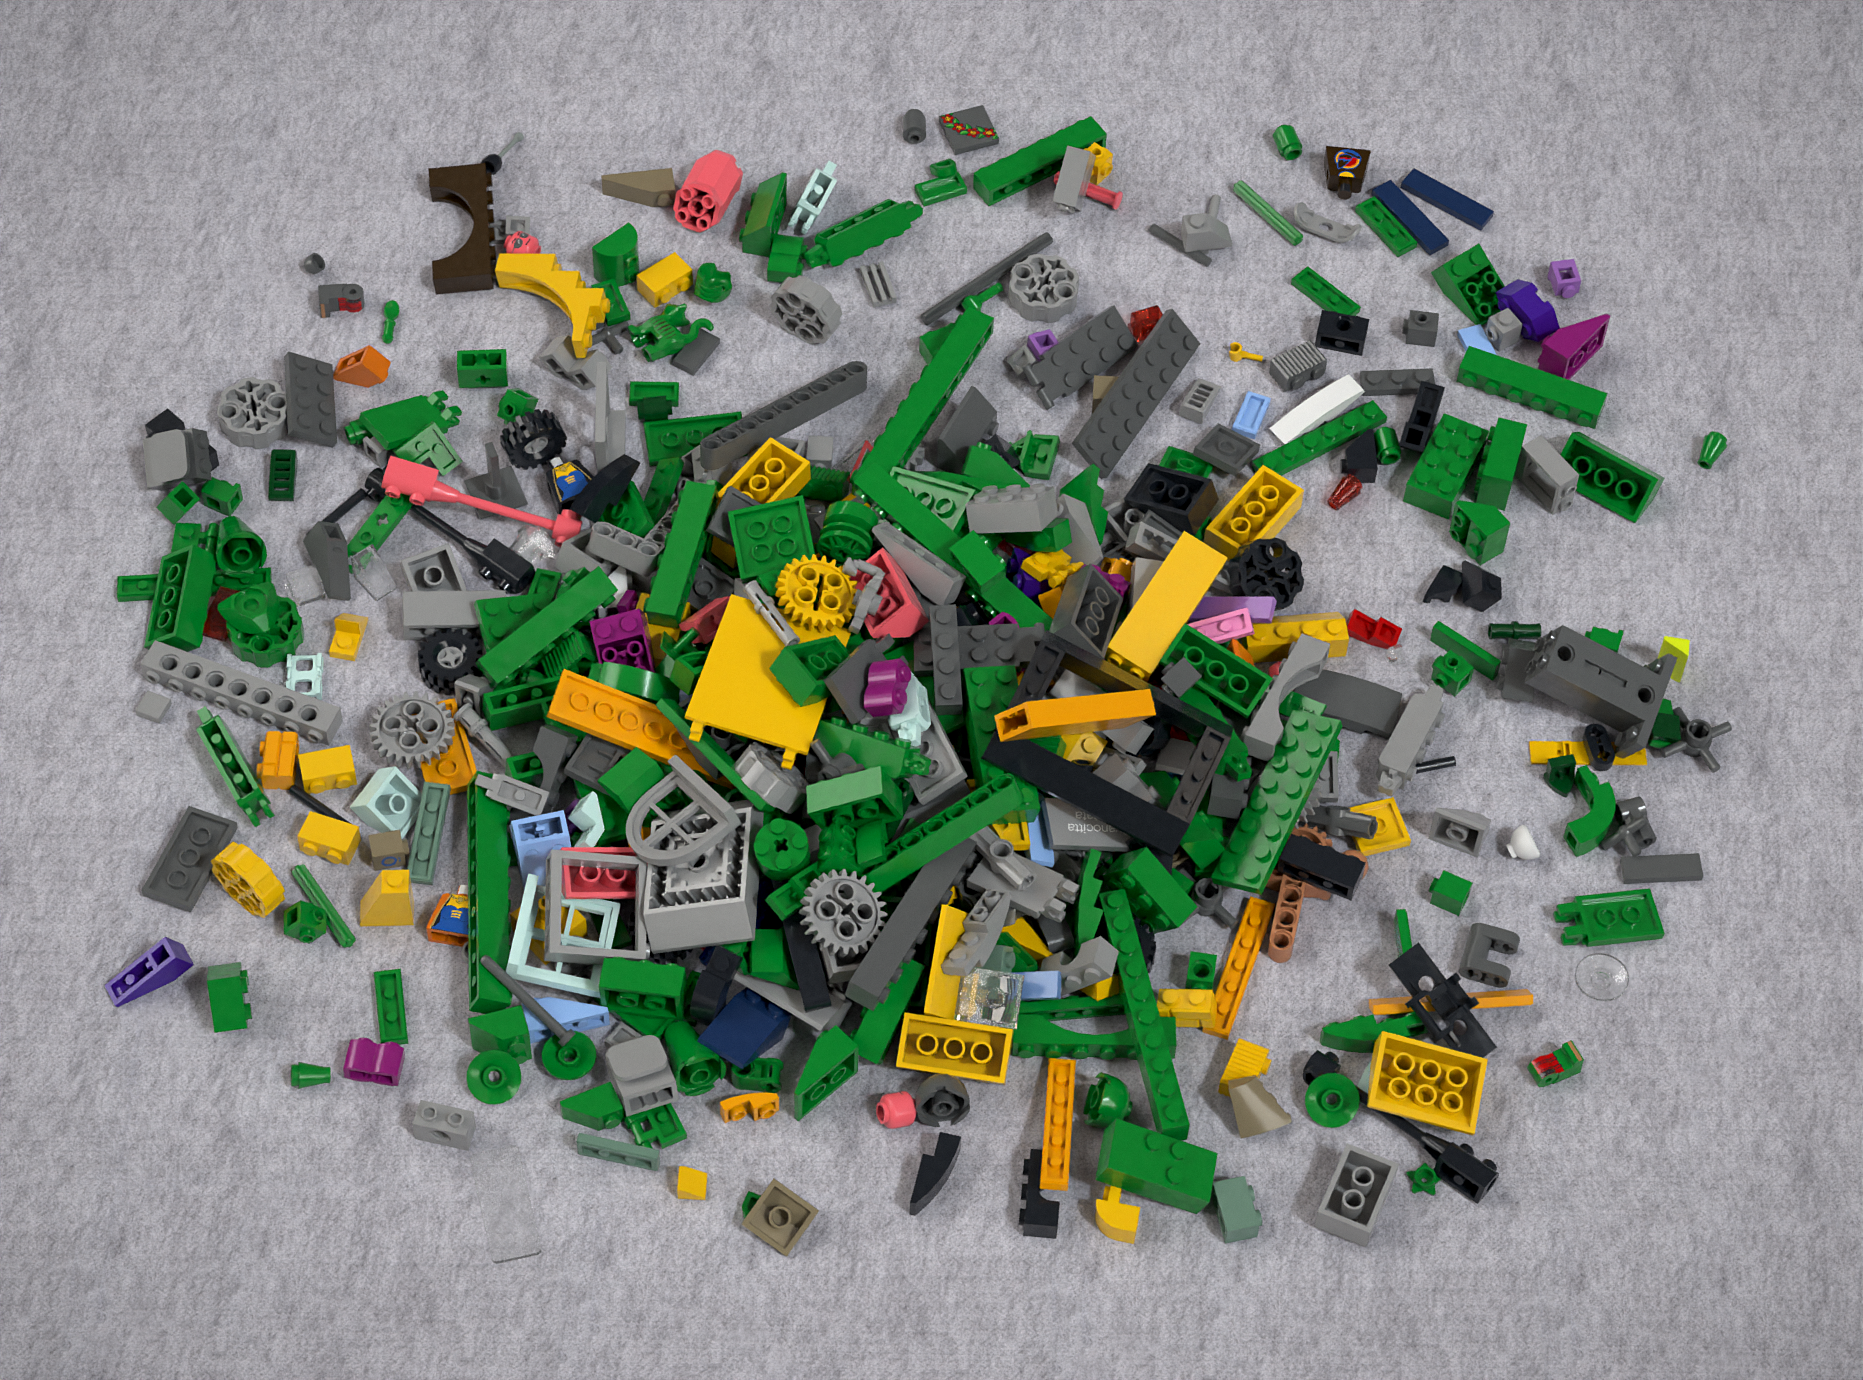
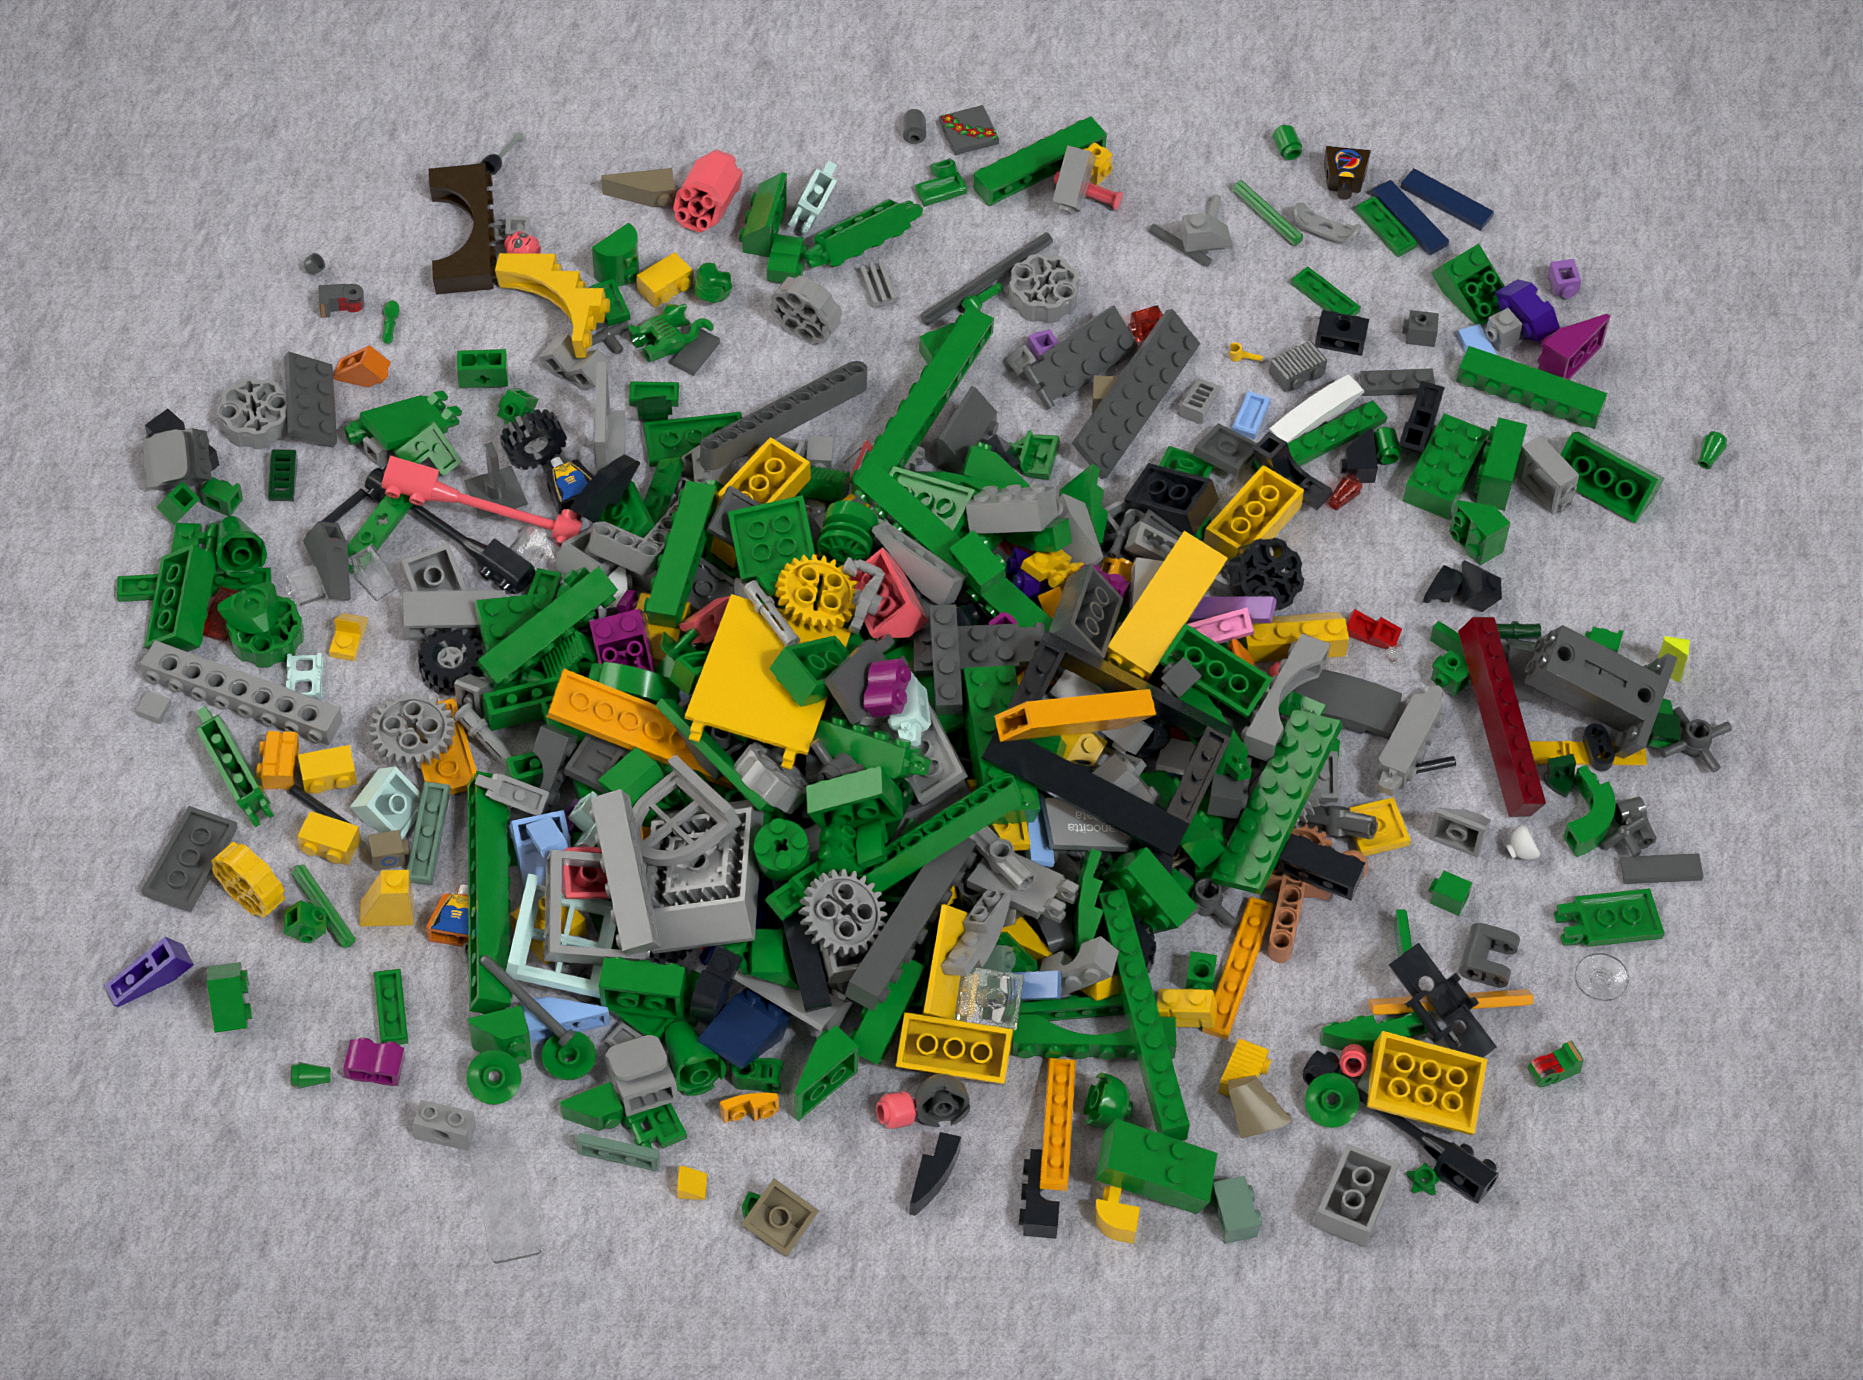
(546, 836): none -> light blue tile
(625, 873): none -> light grey brick
(1120, 536): none -> dark grey piece
(1275, 455): none -> black arch
(1350, 1067): none -> coral brick
(1501, 717): none -> dark red brick

